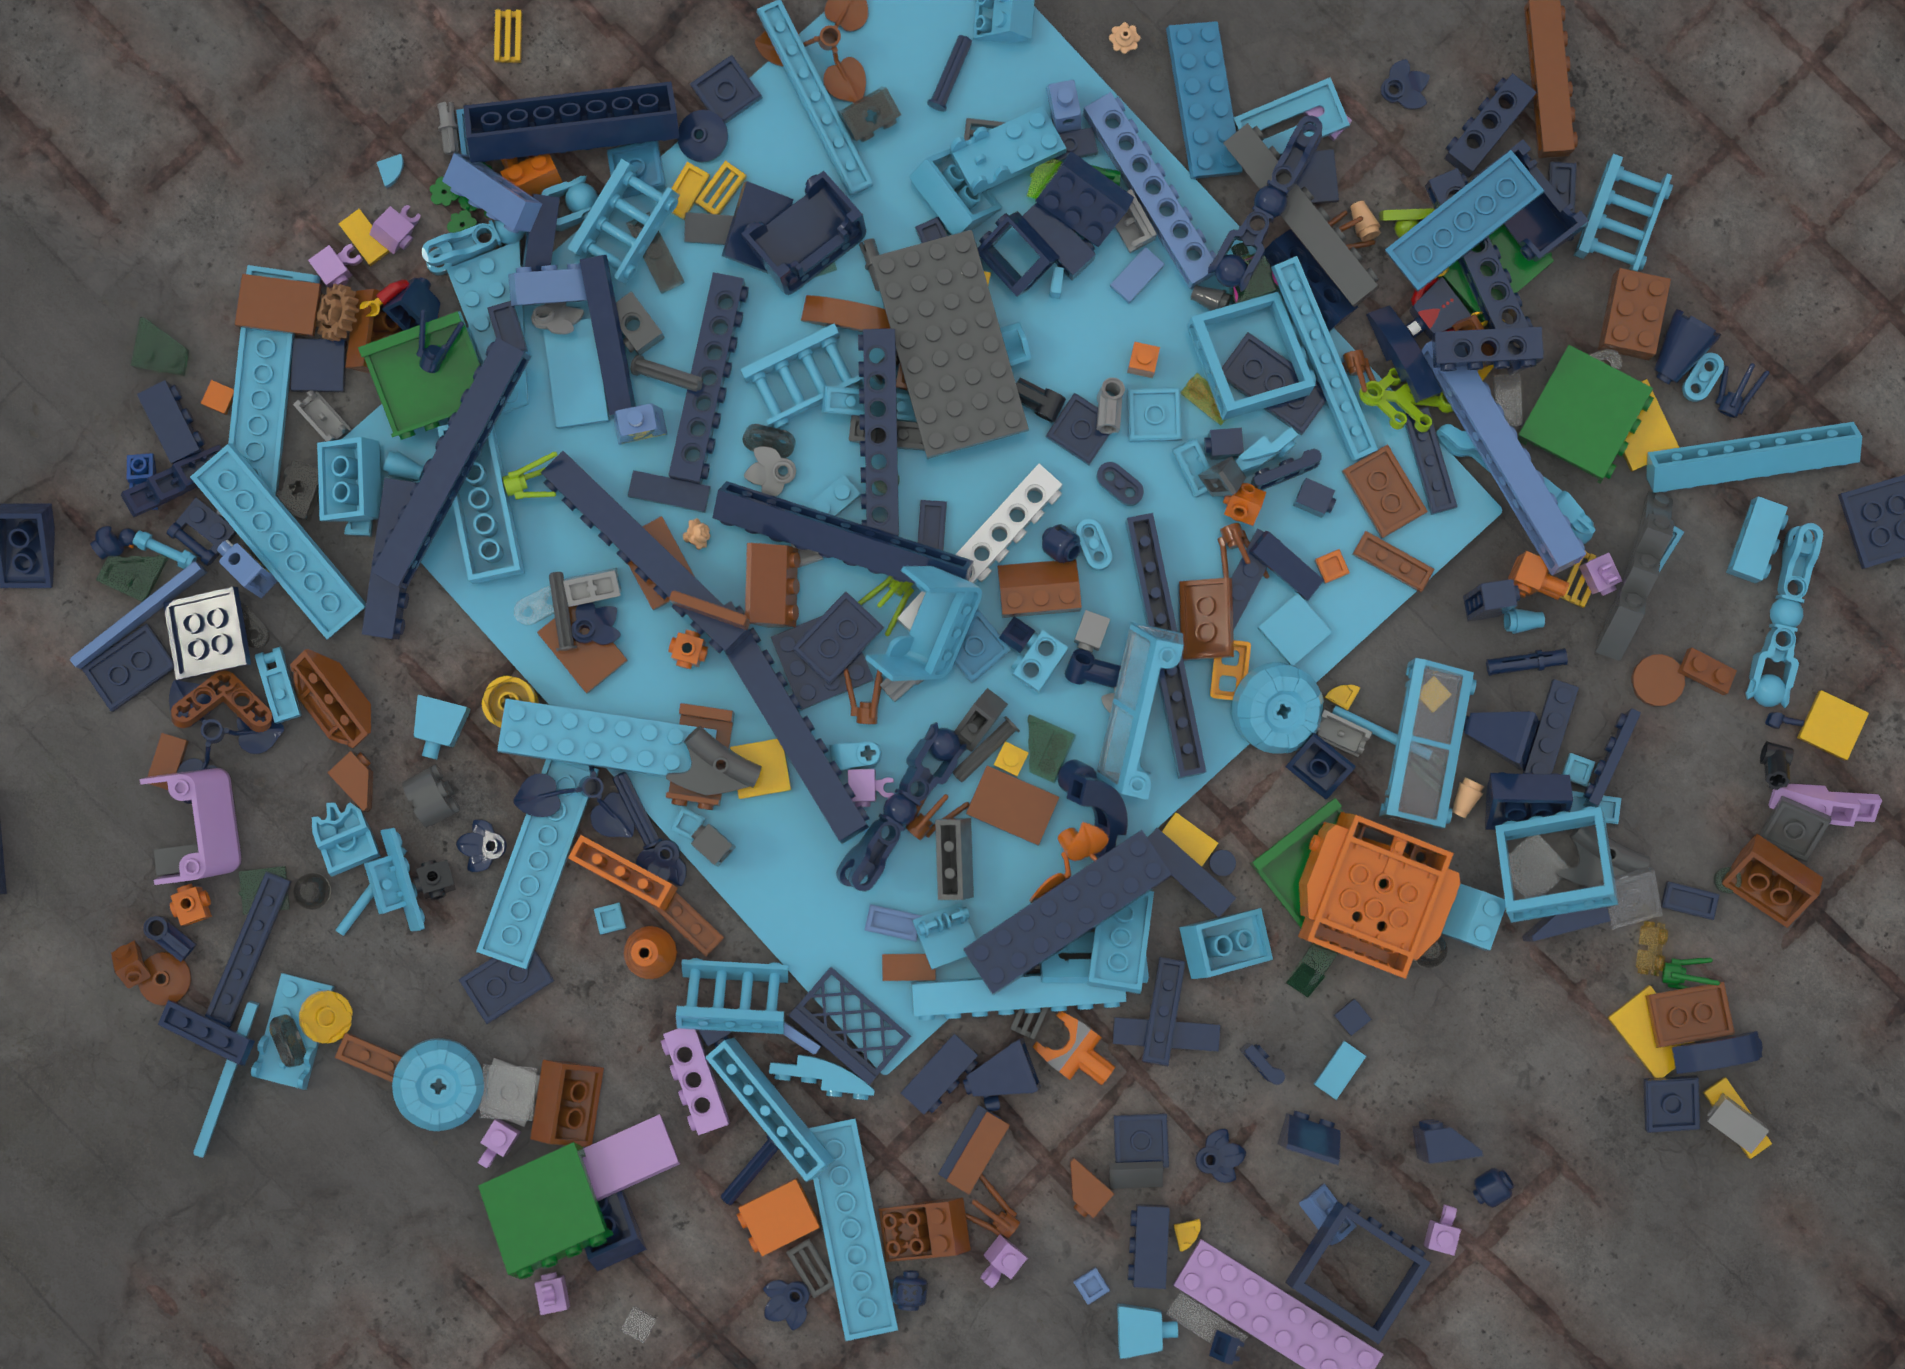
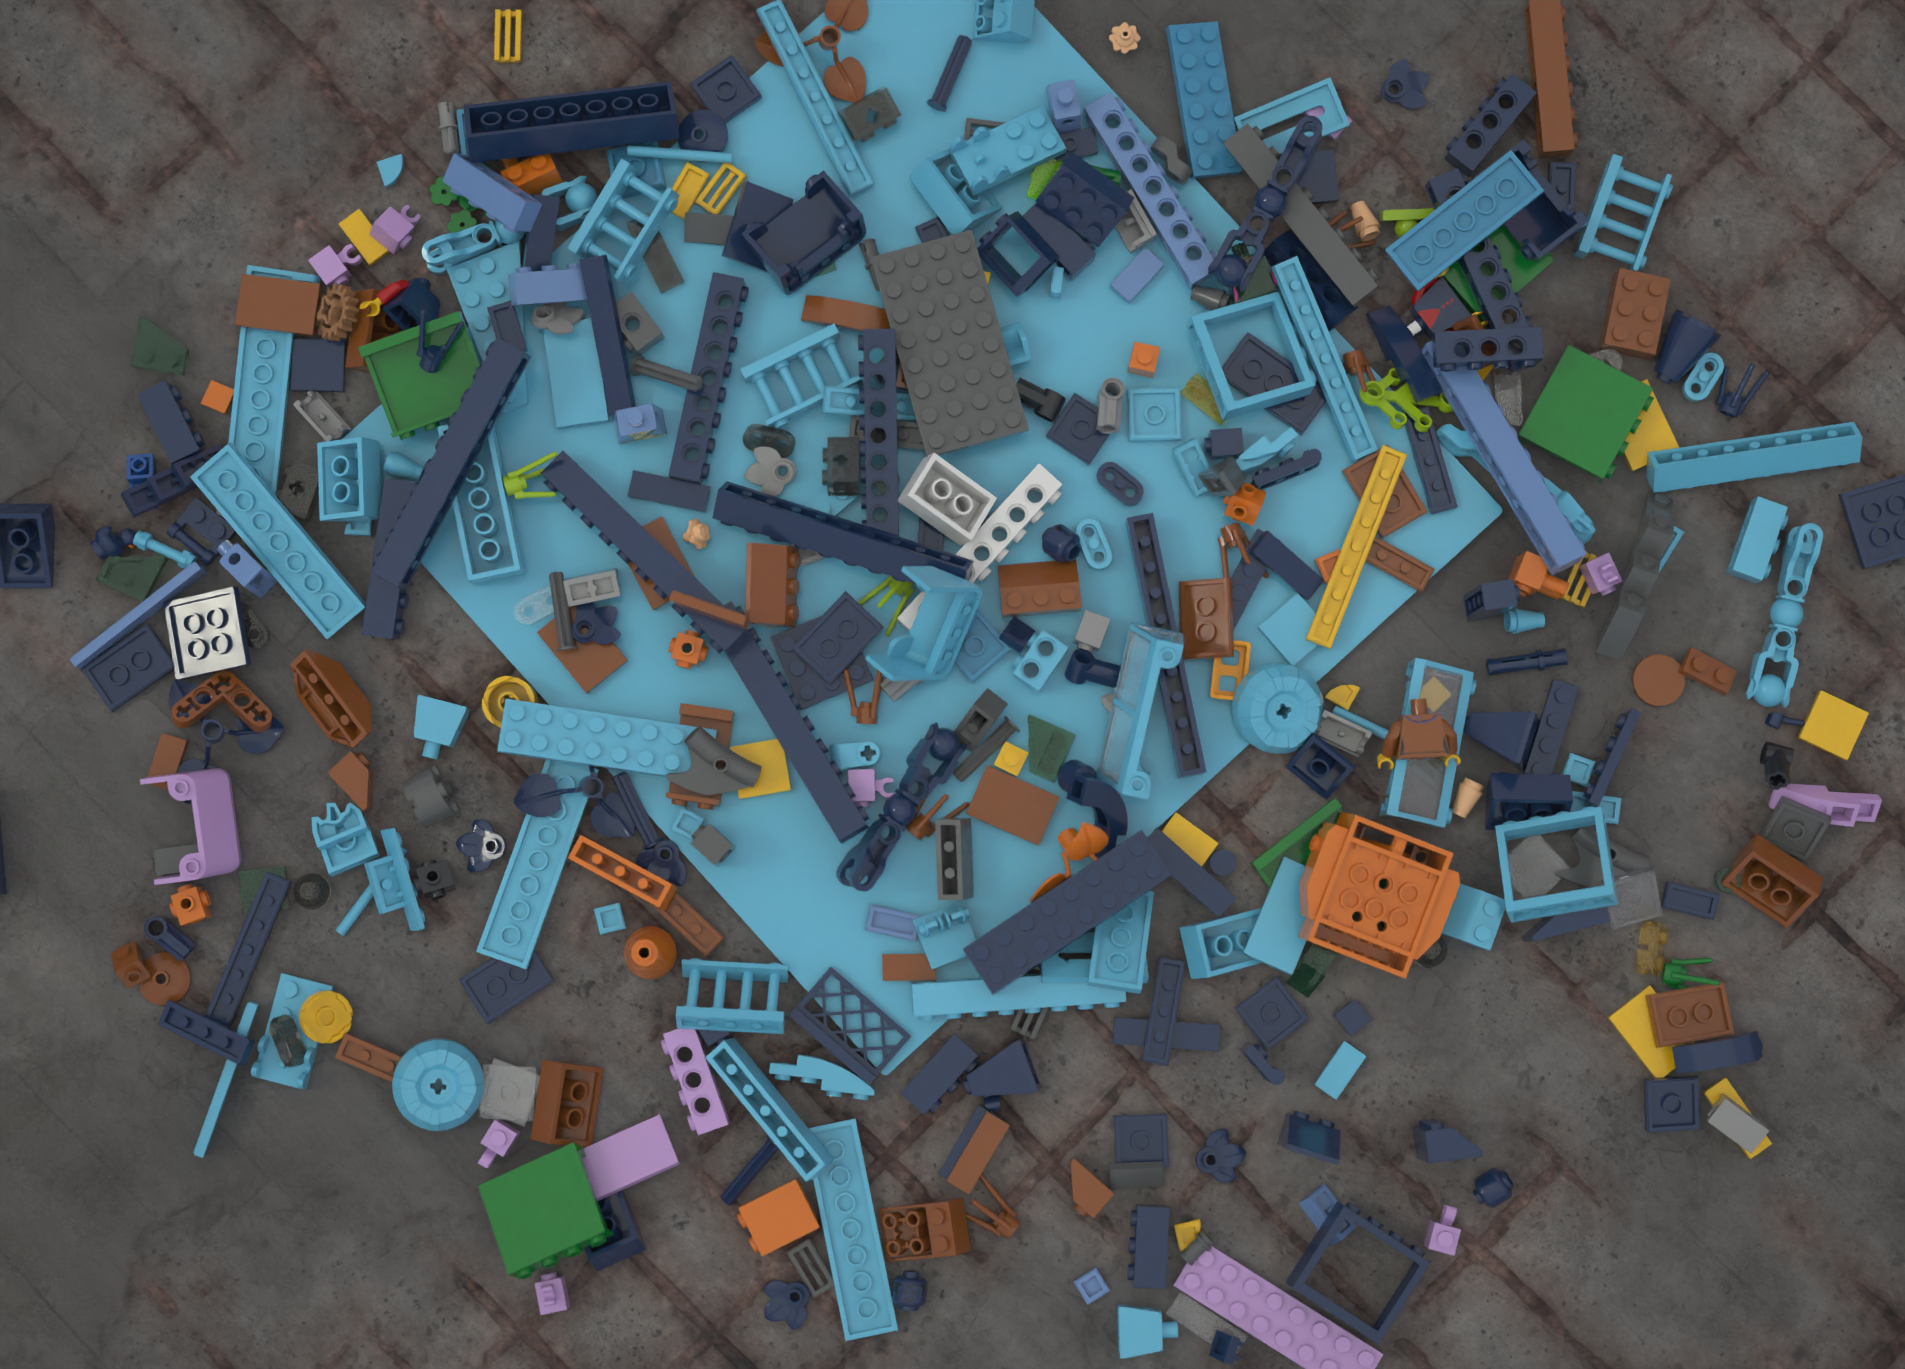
(278, 686): medium azure plate -> none
(638, 1324): clear tile -> none
(680, 154): none -> medium azure bar
(801, 1039): medium blue tile -> none
(842, 466): none -> clear smoke brick
(947, 499): none -> white brick
(1004, 1259): lavender brick -> none
(1077, 1052): orange connector -> none
(1175, 168): none -> dark grey piece
(1196, 1248): none -> dark grey pin
(1271, 1013): none -> dark blue tile
(1277, 927): none -> medium azure tile
(1315, 498): dark blue brick -> none
(1356, 547): none -> yellow tile
(1419, 737): none -> dark orange torso

